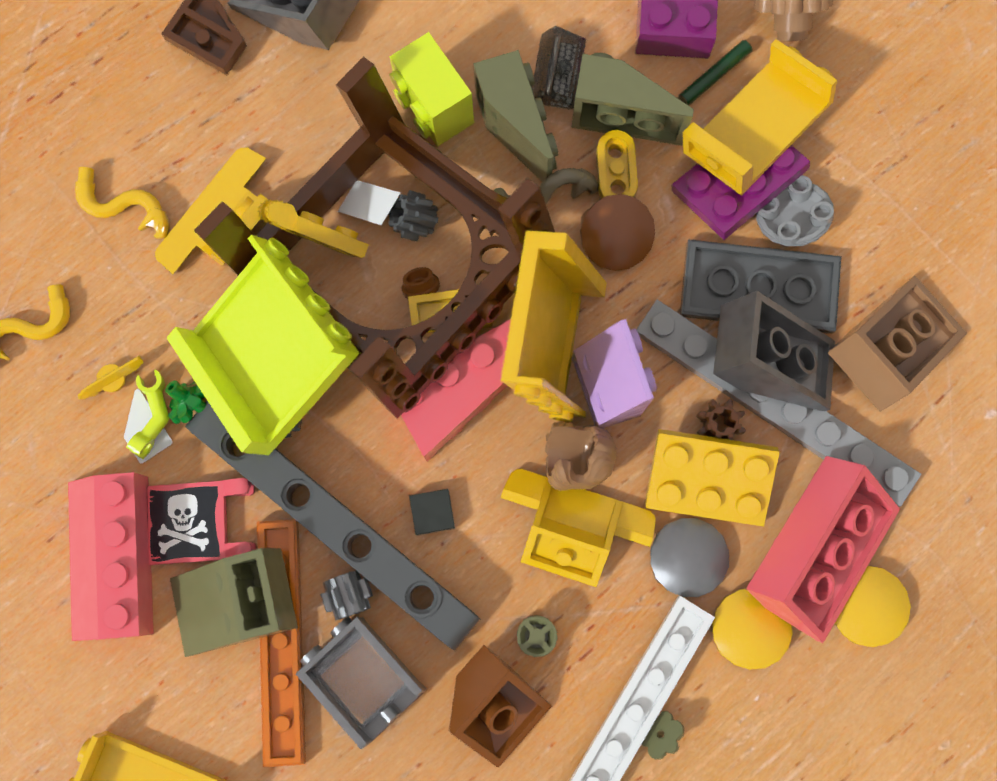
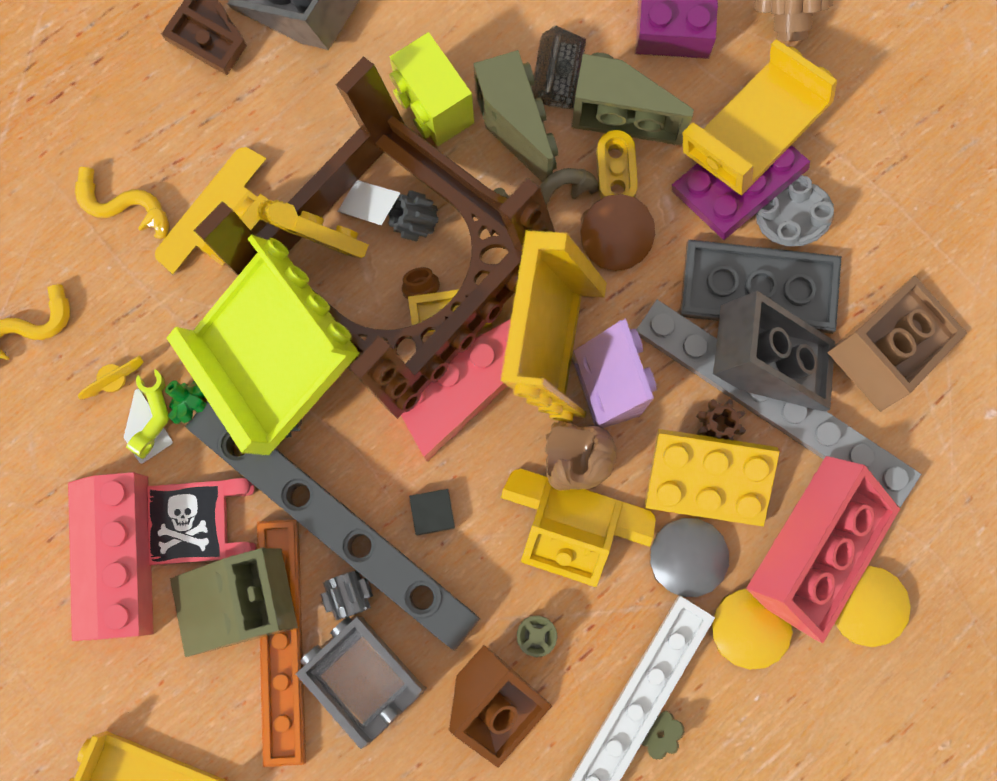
(715, 72): dark green piece -> none

